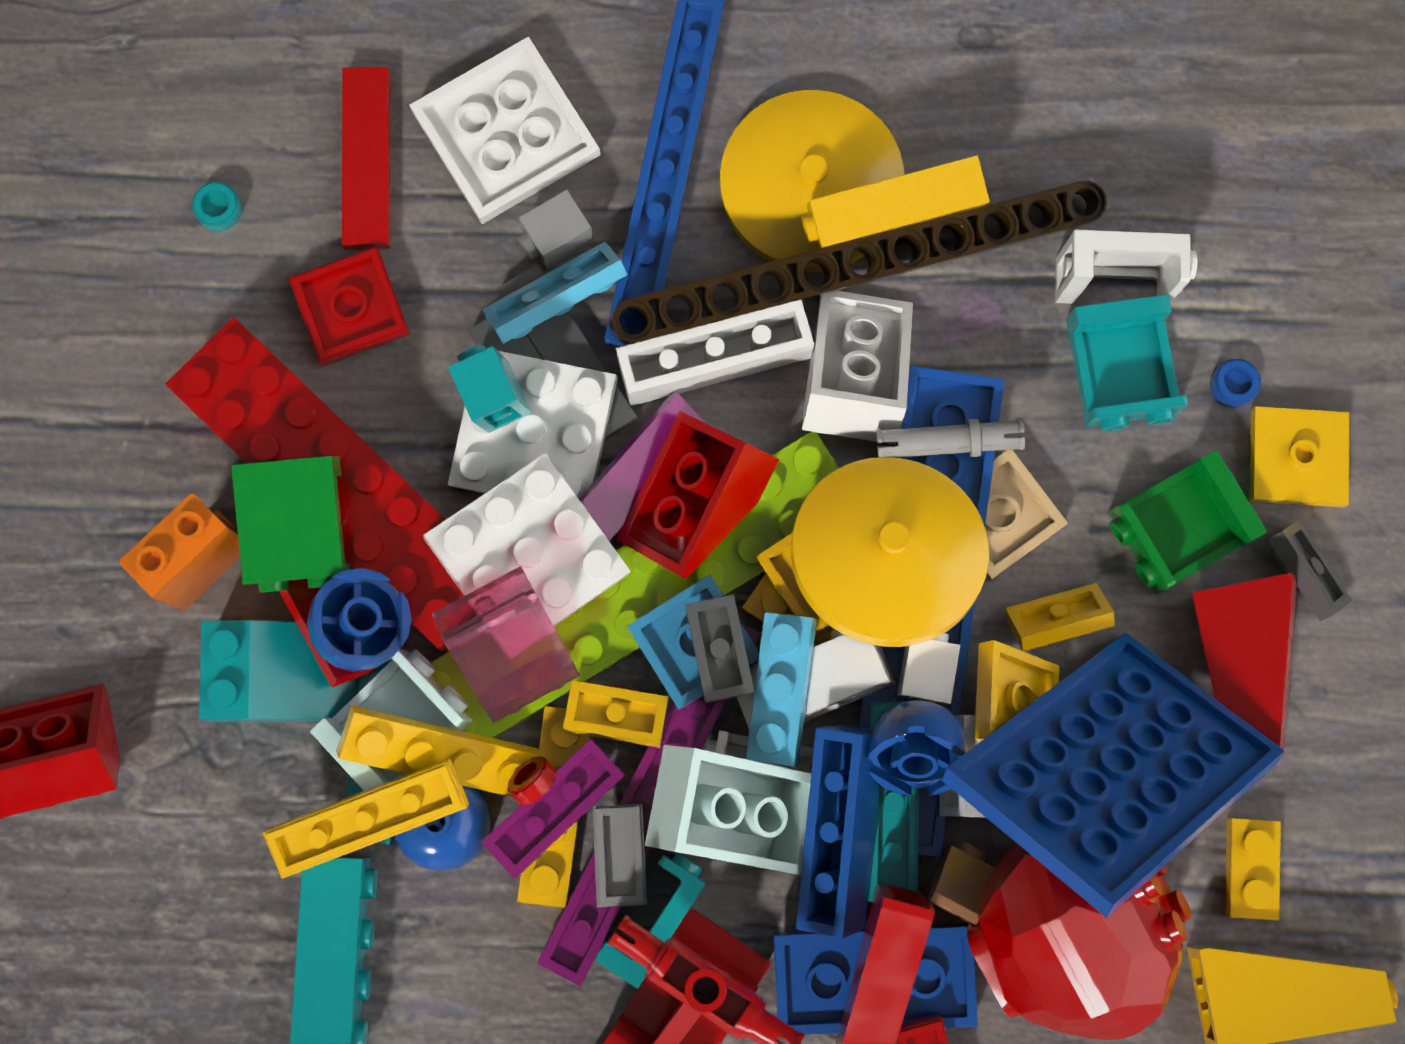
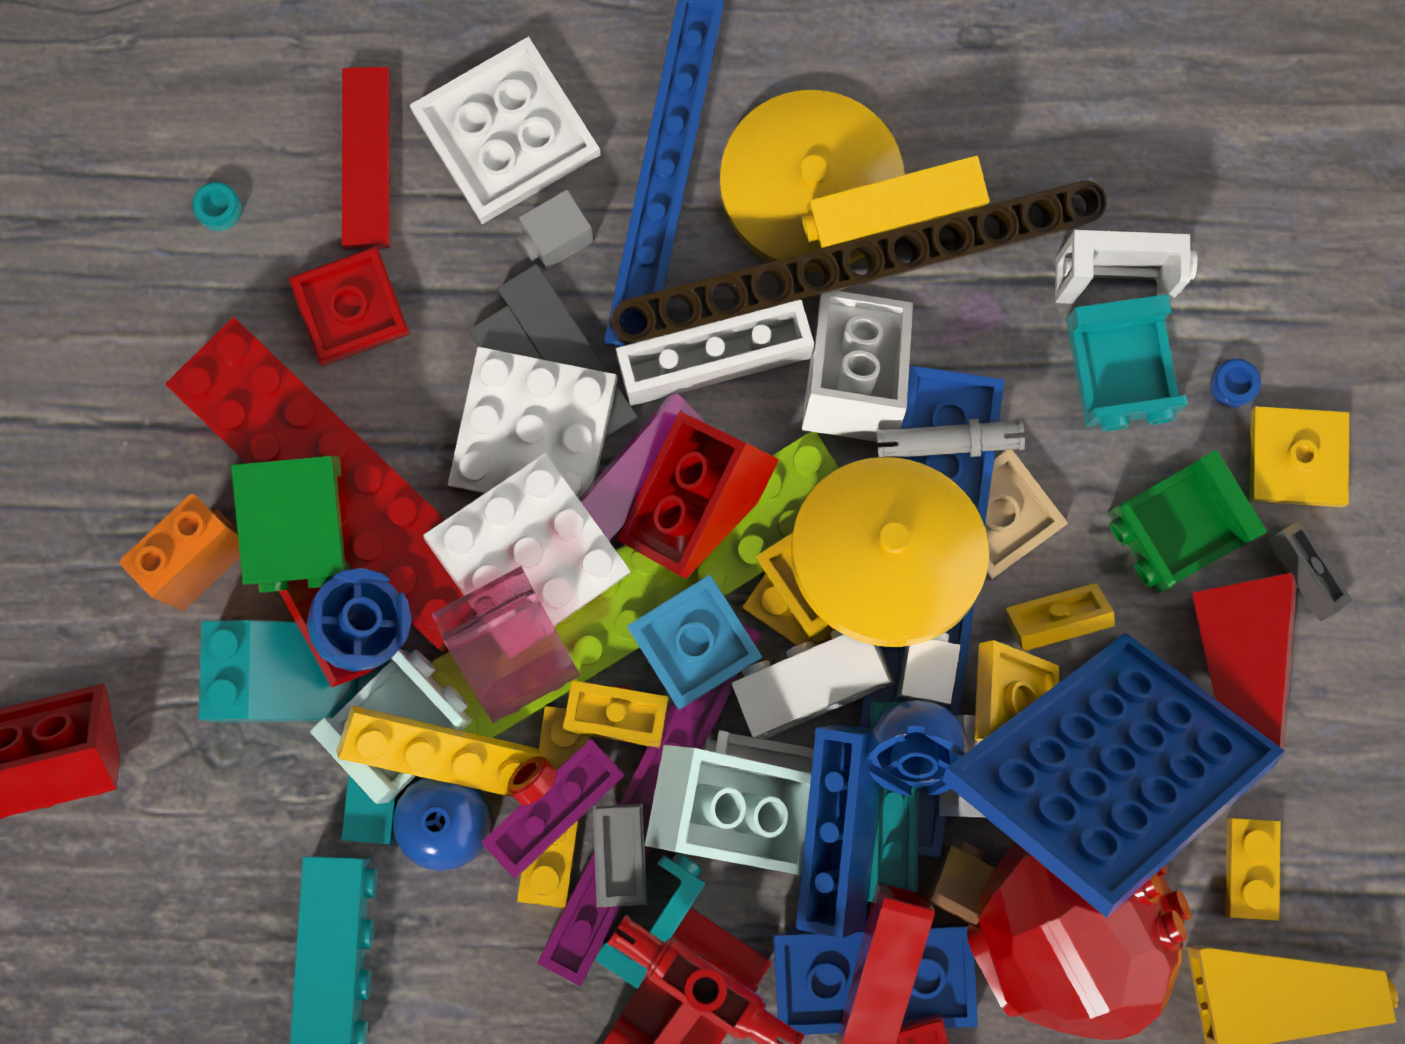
(366, 818): yellow tile -> none
(488, 388): teal brick -> none
(555, 292): medium azure plate -> none
(719, 648): dark grey plate -> none
(781, 689): medium azure plate -> none

